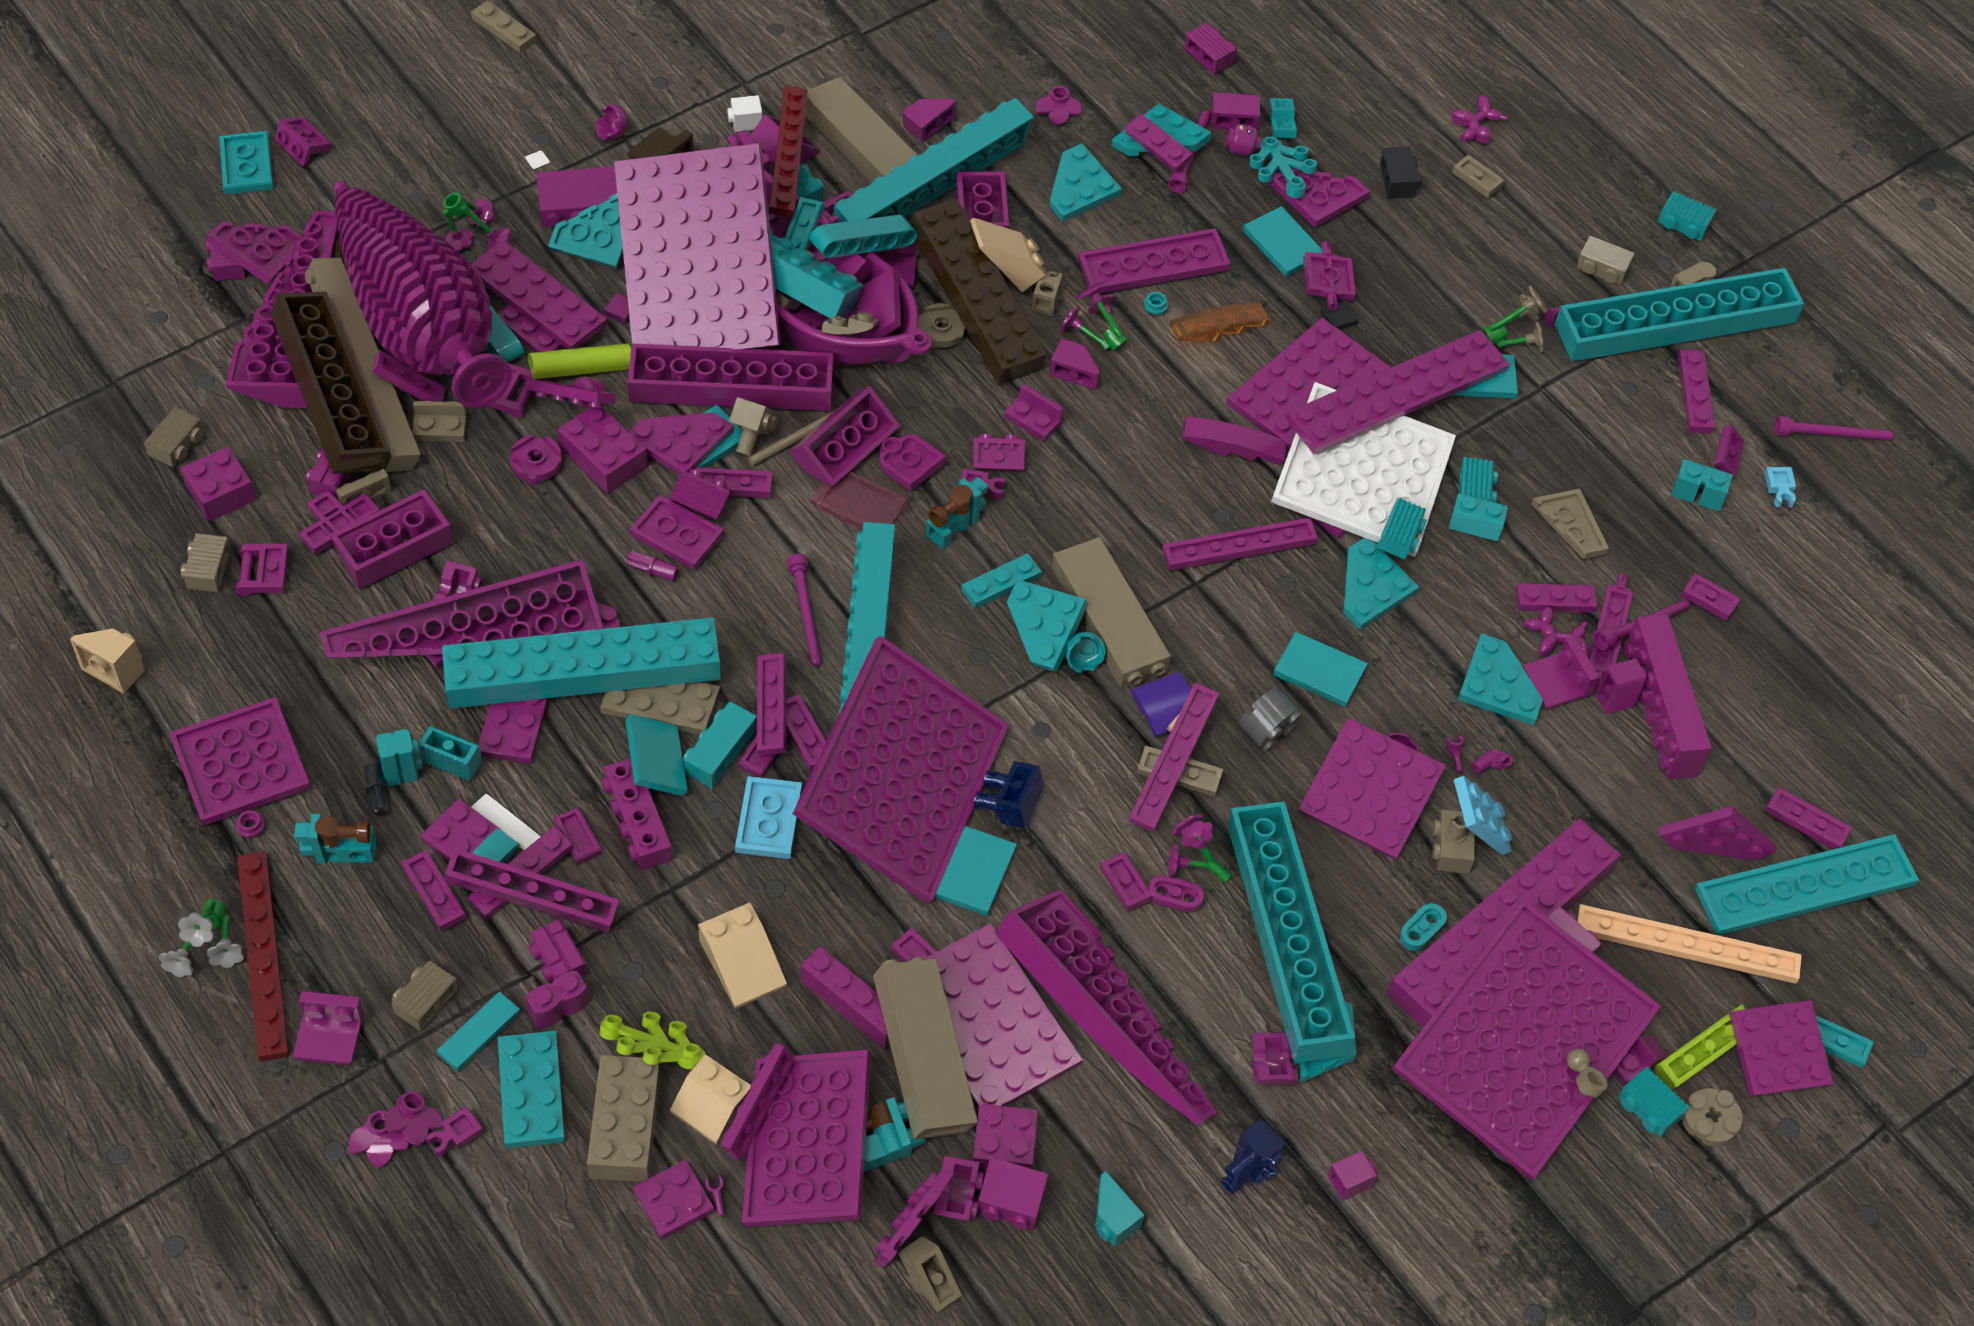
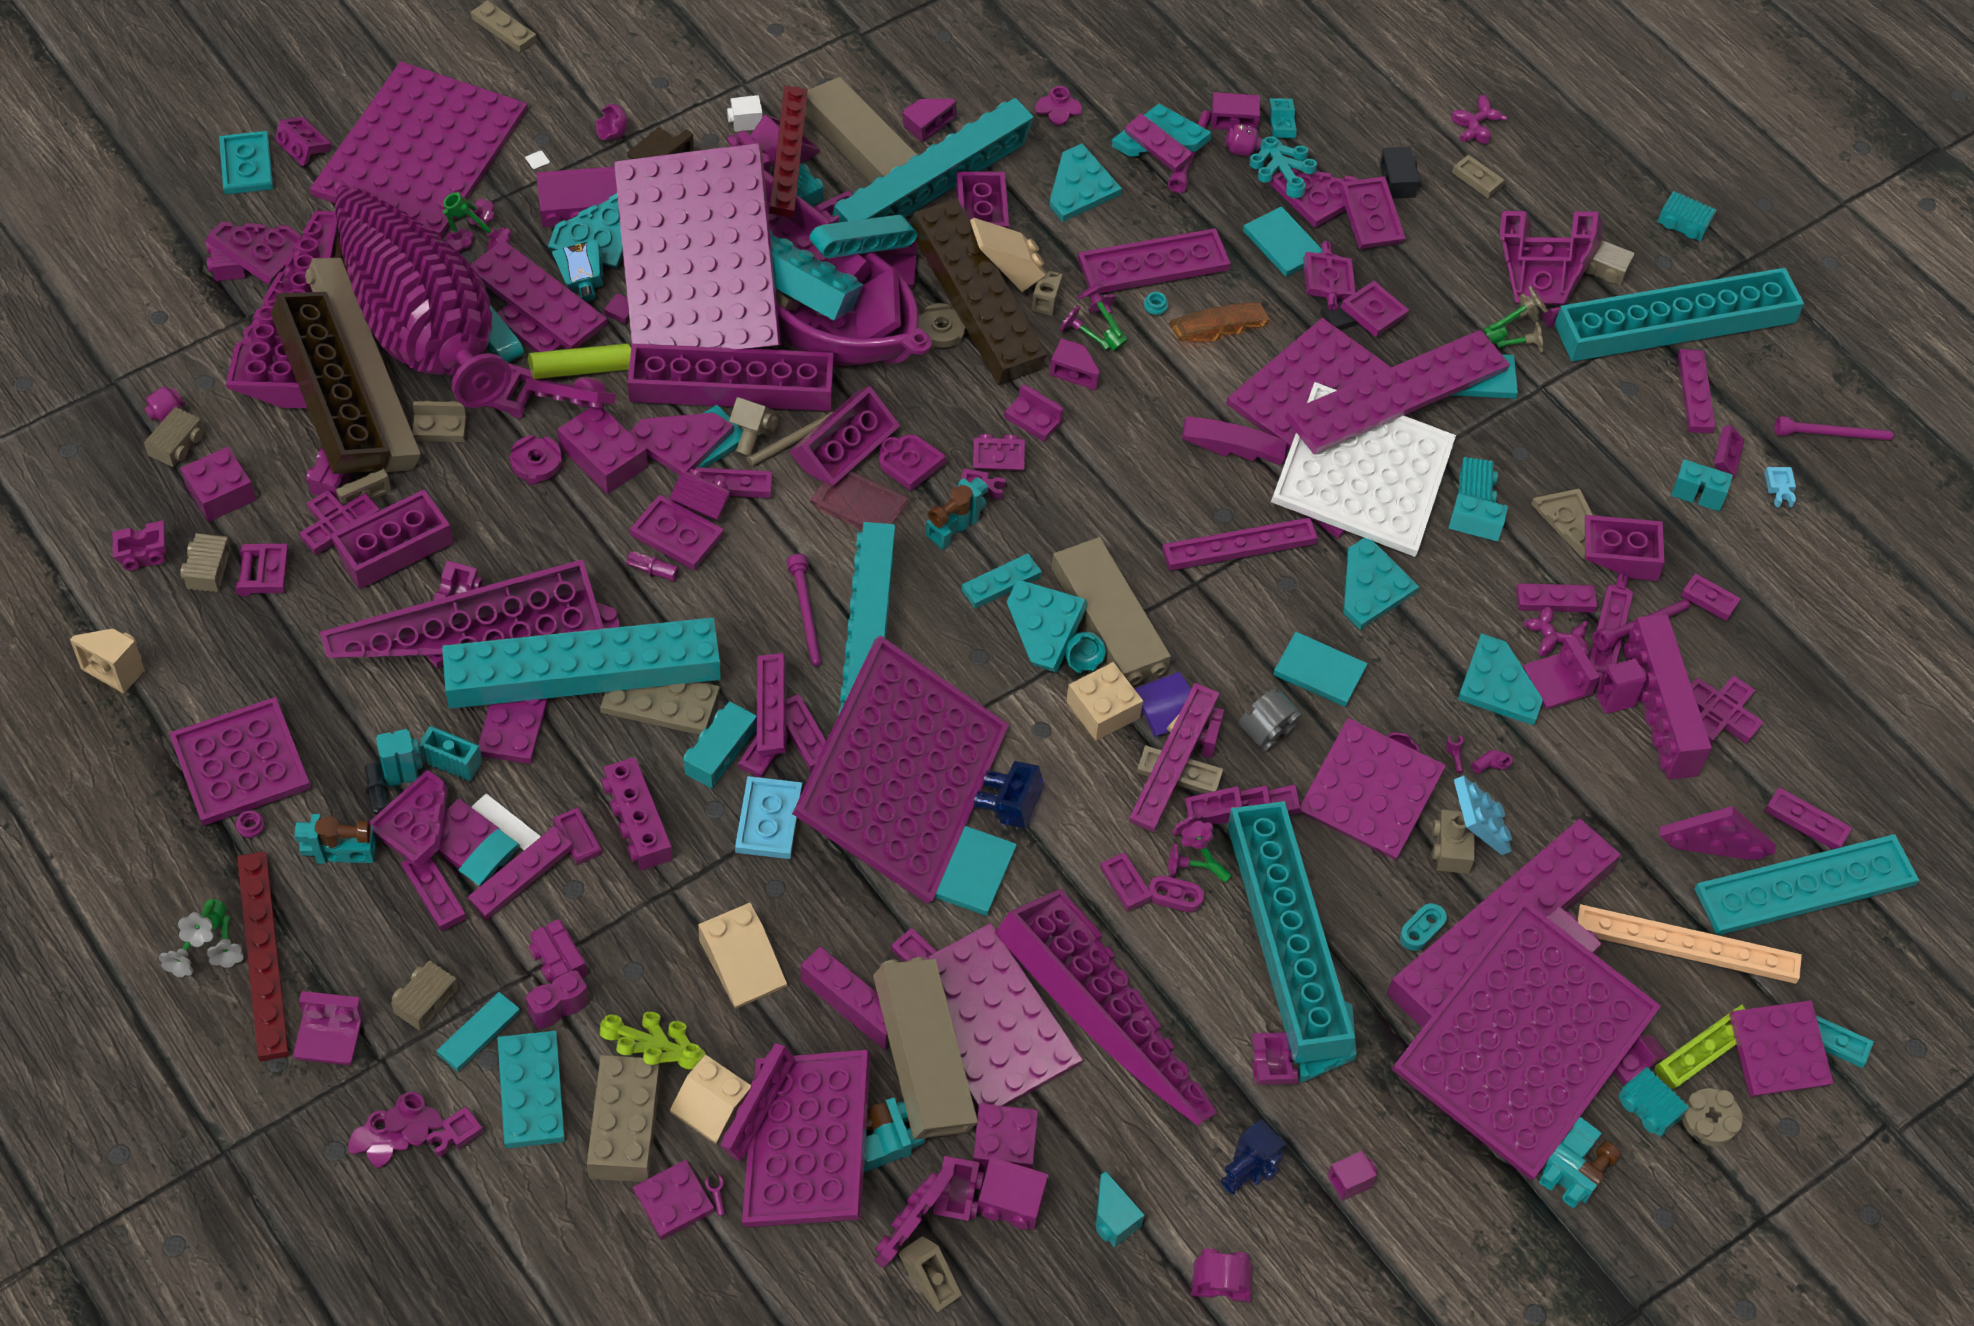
(140, 547): none -> magenta cylinder
(162, 402): none -> magenta head
(407, 378): magenta plate -> none
(414, 819): none -> magenta plate
(422, 143): none -> magenta plate
(531, 890): magenta brick -> none
(581, 268): none -> torso
(656, 755): teal tile -> none
(804, 222): teal tile -> none
(856, 324): dark tan slope -> none
(1104, 701): none -> tan brick
(1209, 737): none -> magenta plate
(1210, 48): magenta brick -> none
(1216, 805): none -> magenta slope
(1223, 1275): none -> magenta cylinder
(1372, 212): none -> magenta plate
(1374, 308): none -> magenta plate
(1401, 528): teal brick -> none
(1548, 263): none -> magenta wedge
(1572, 1170): none -> teal hips
(1589, 1080): dark tan plate -> none
(1625, 545): none -> magenta slope
(1697, 273): dark tan leg -> none
(1725, 709): none -> magenta plate

